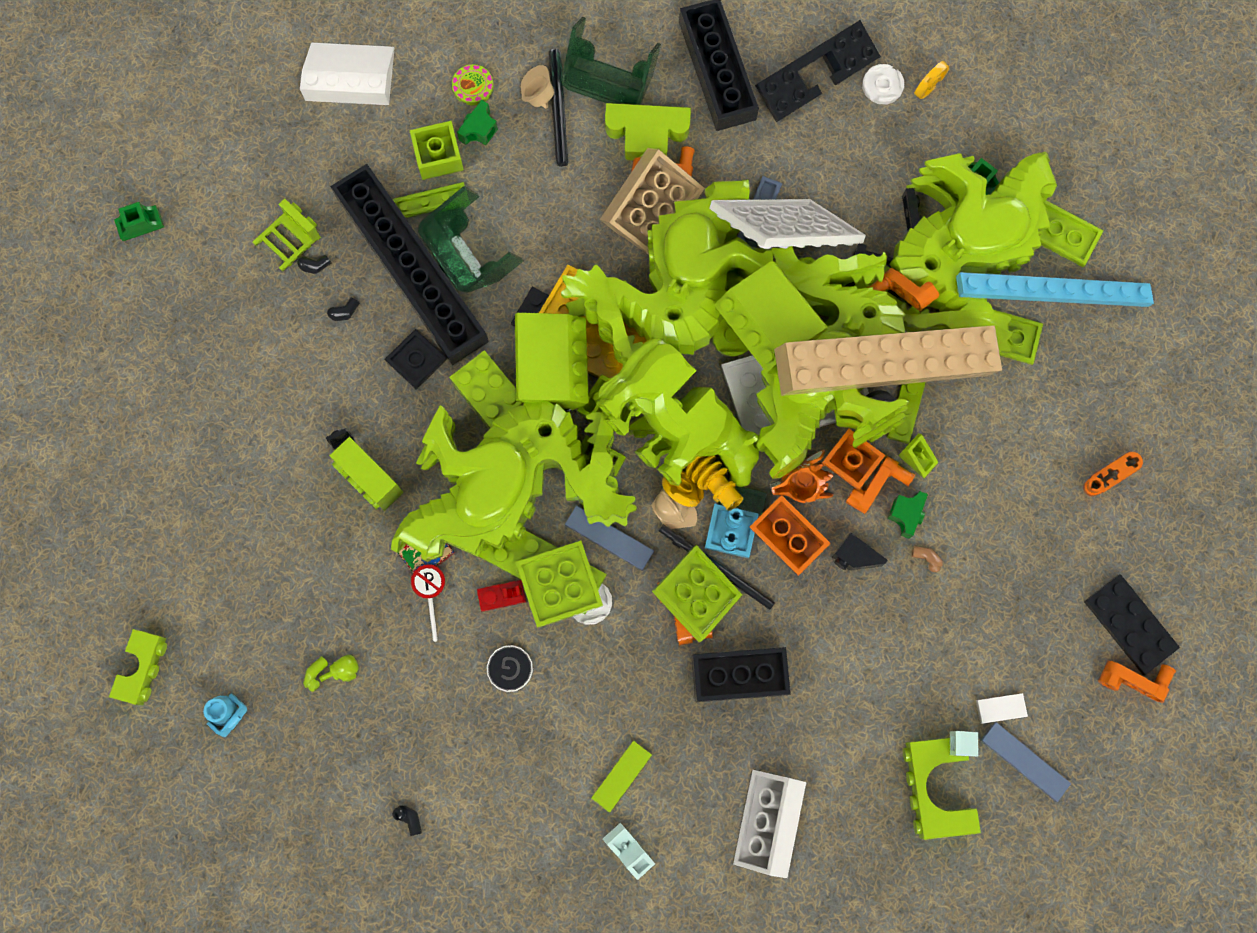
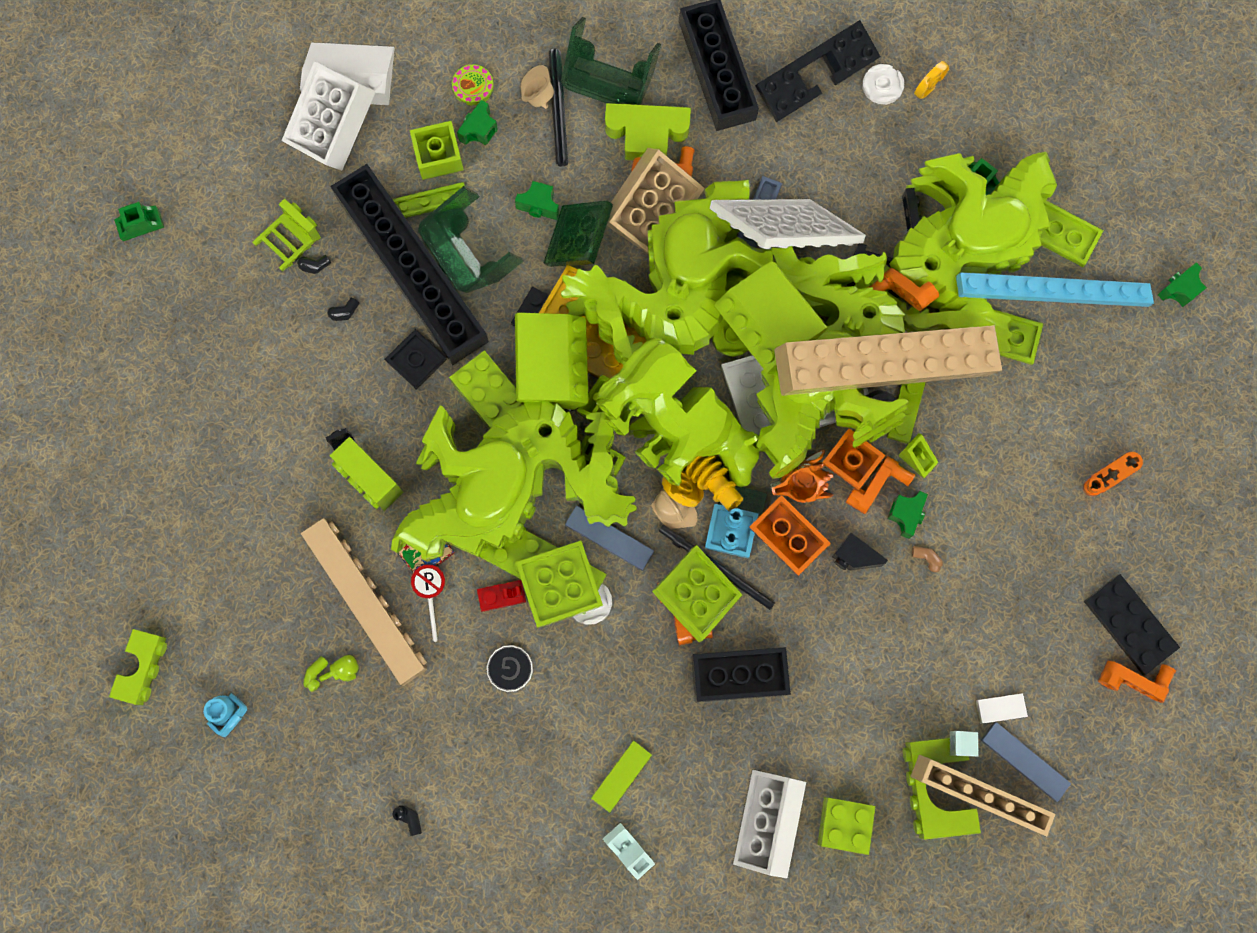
(328, 116): none -> white slope
(364, 602): none -> tan brick
(538, 201): none -> green brick
(578, 234): none -> clear green plate
(846, 825): none -> lime brick
(982, 795): none -> tan brick
(1184, 286): none -> green brick

